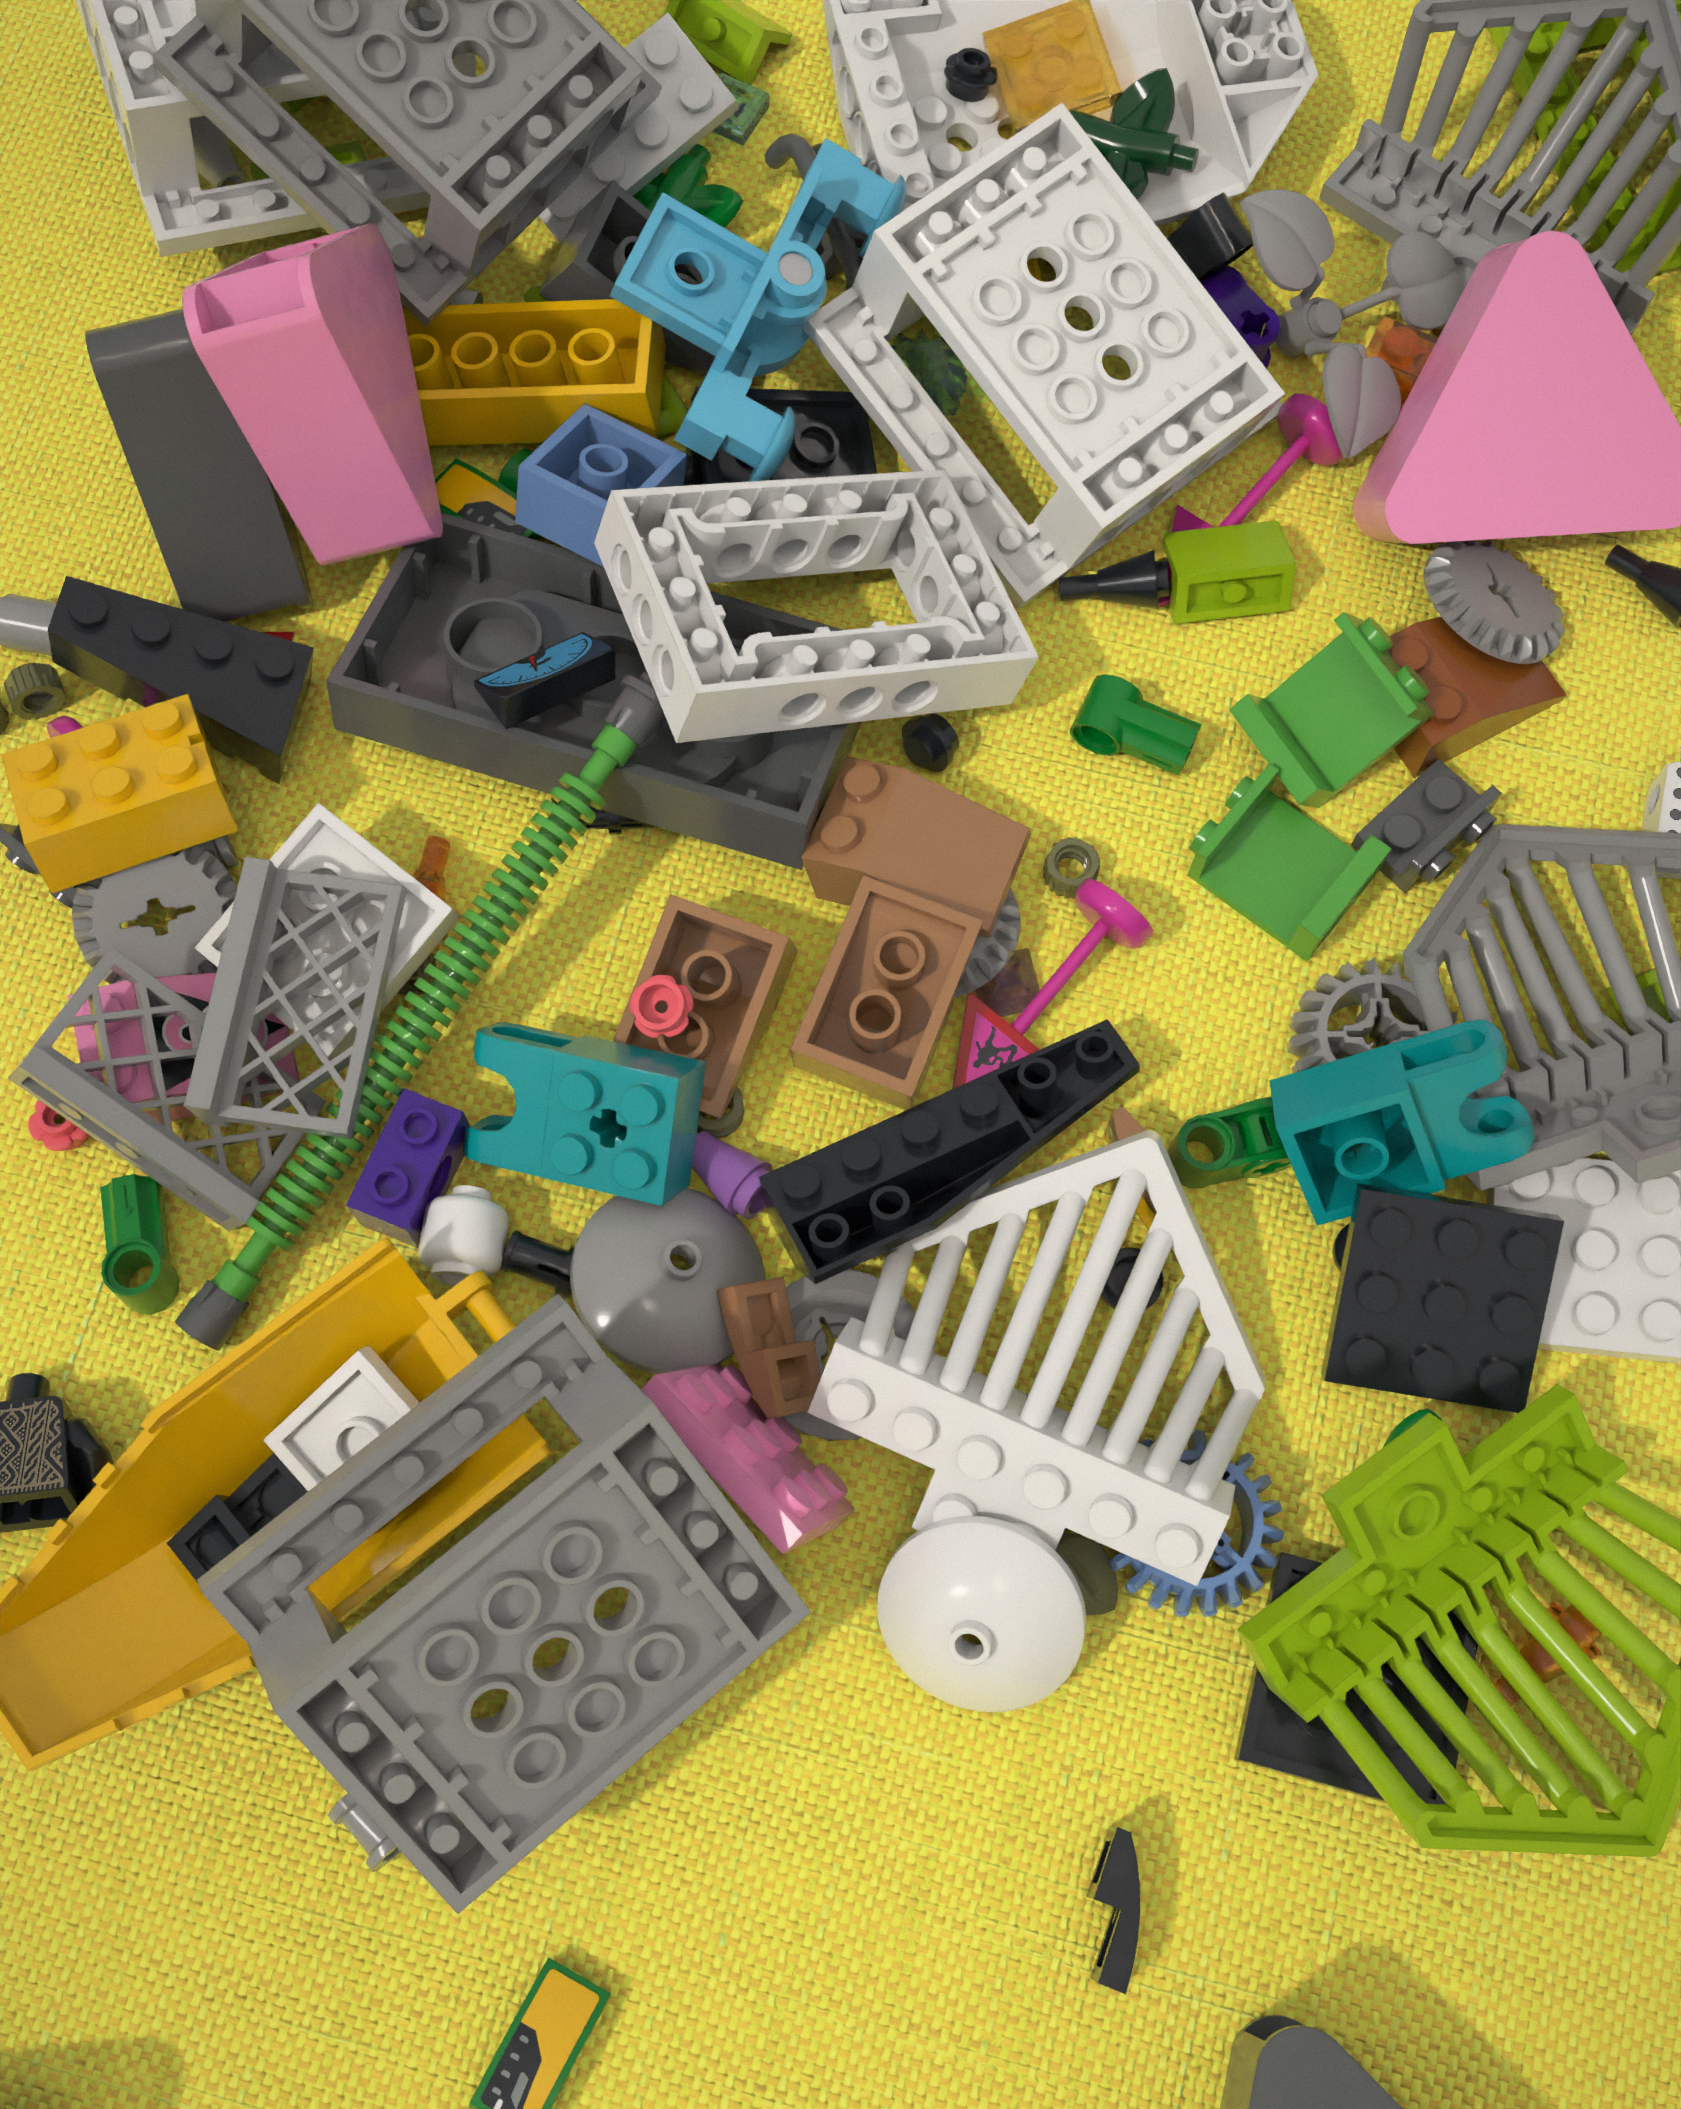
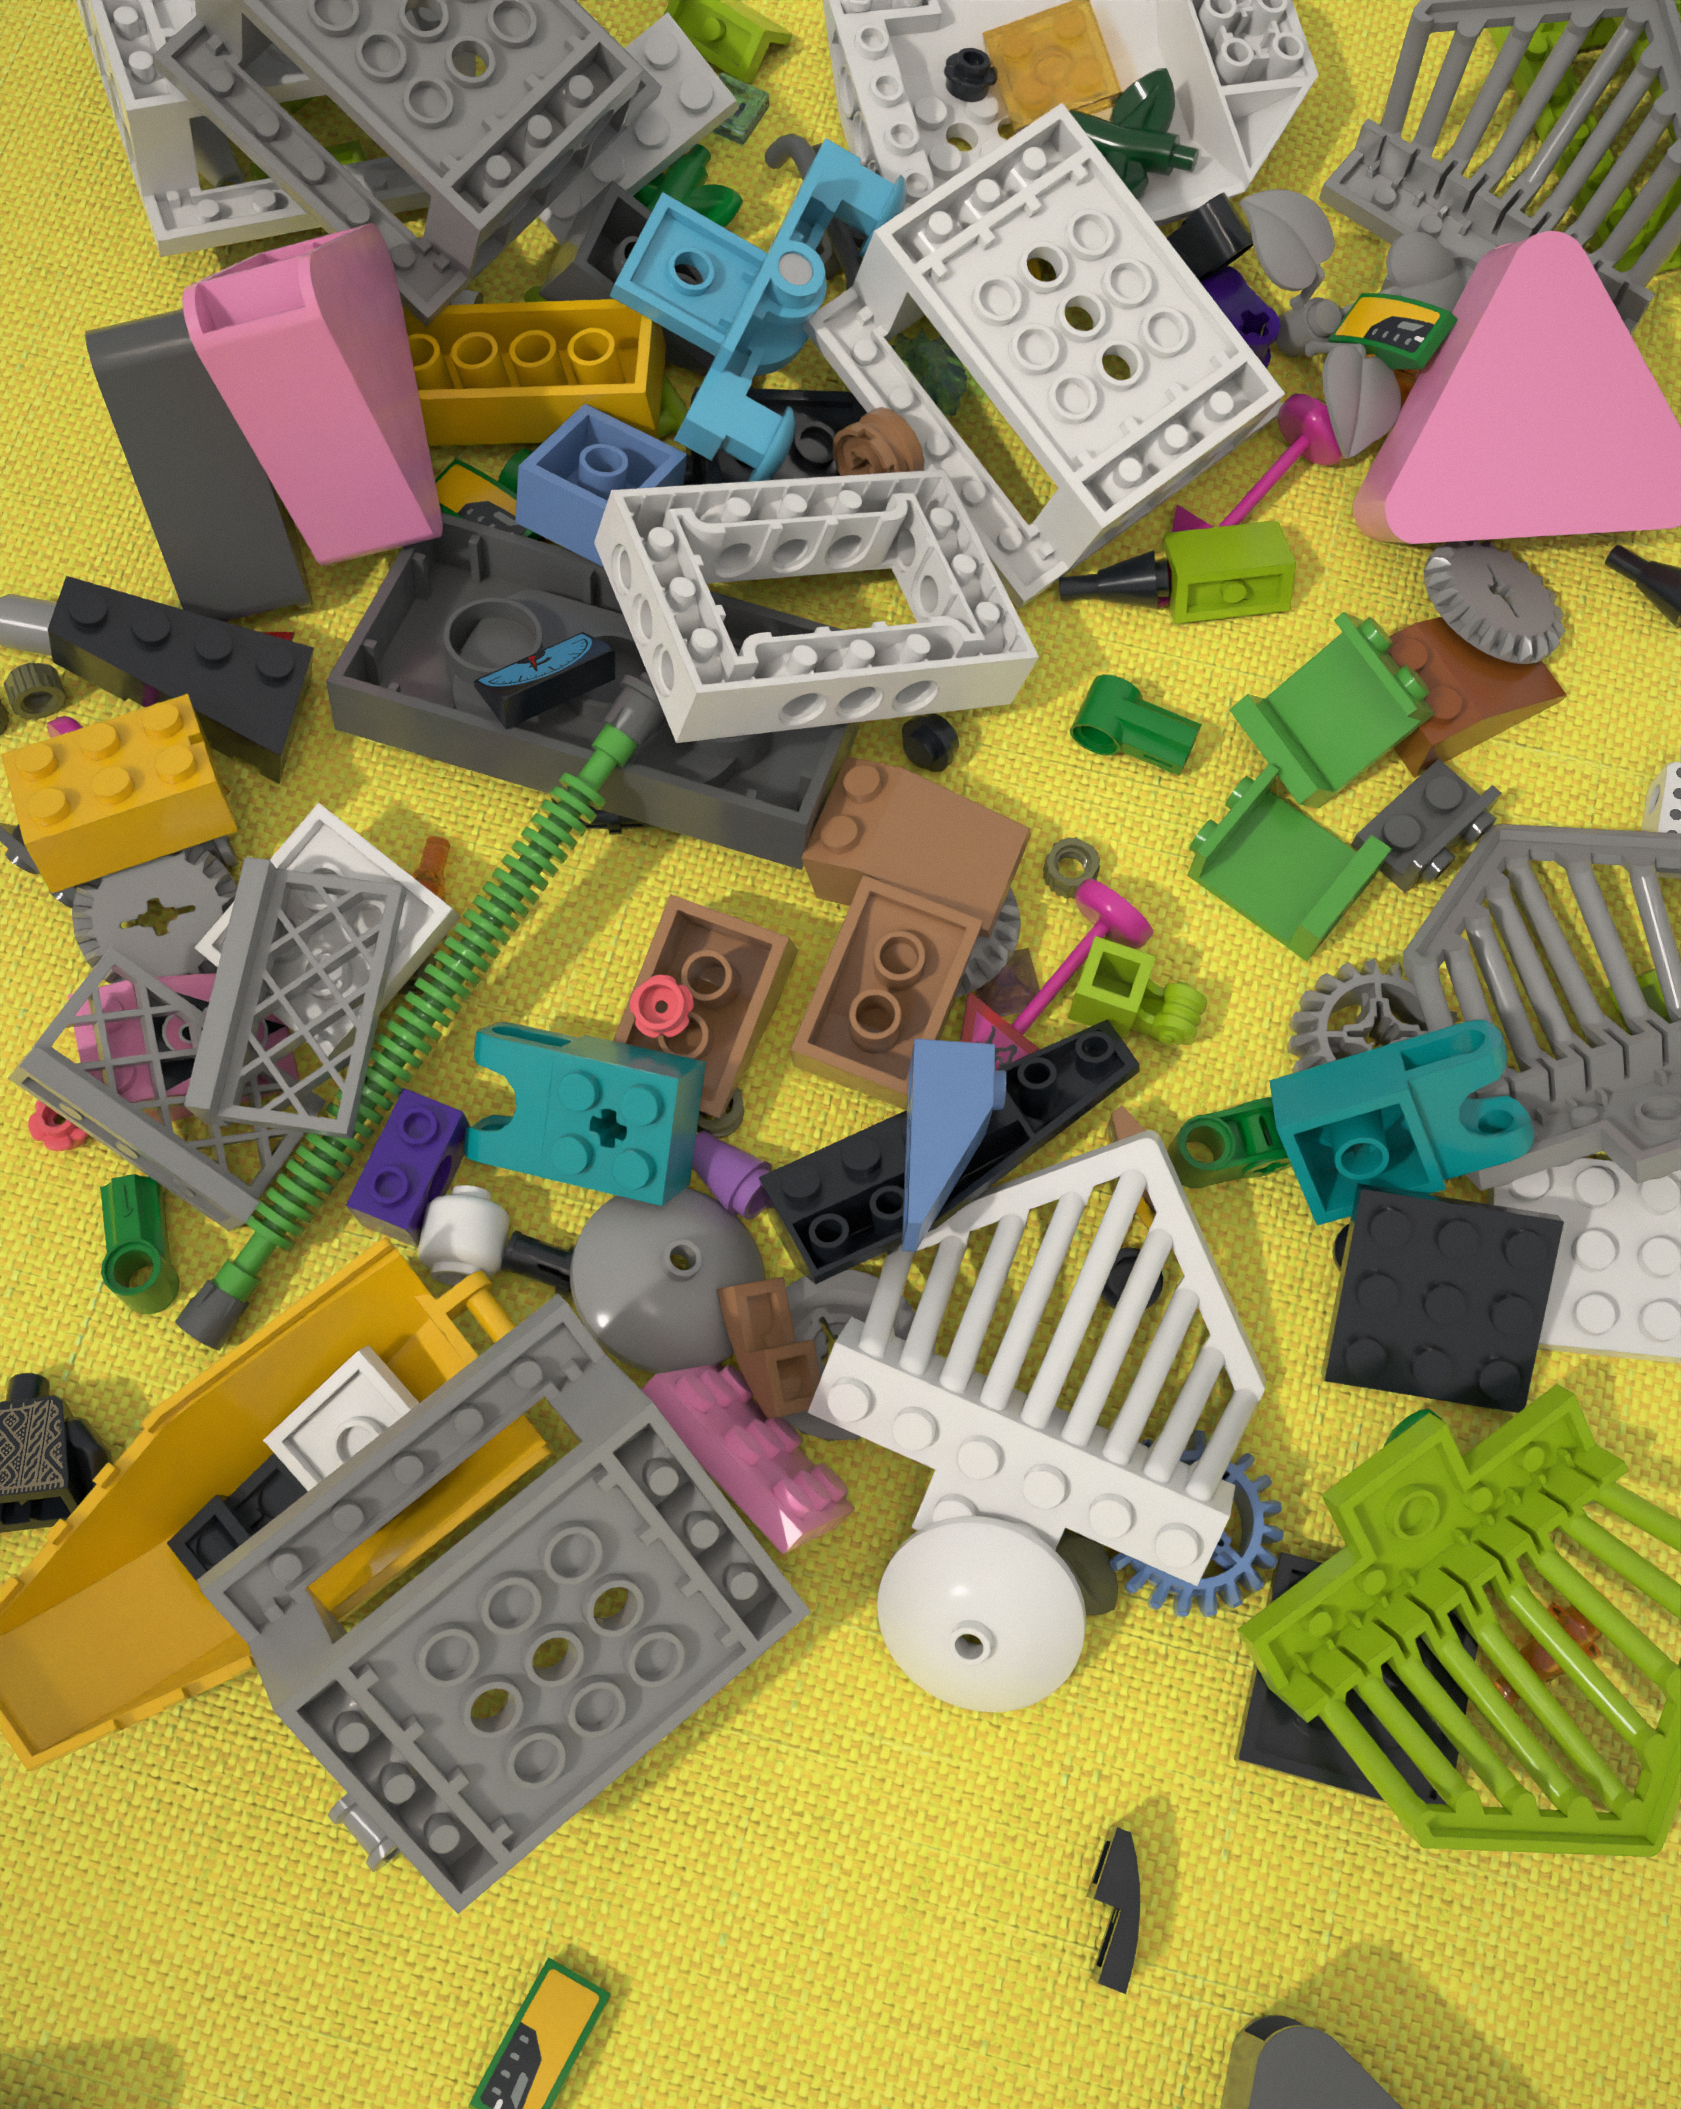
(877, 445): none -> medium nougat wheel
(947, 1117): none -> medium blue slope
(1120, 989): none -> lime brick
(1395, 329): none -> slope

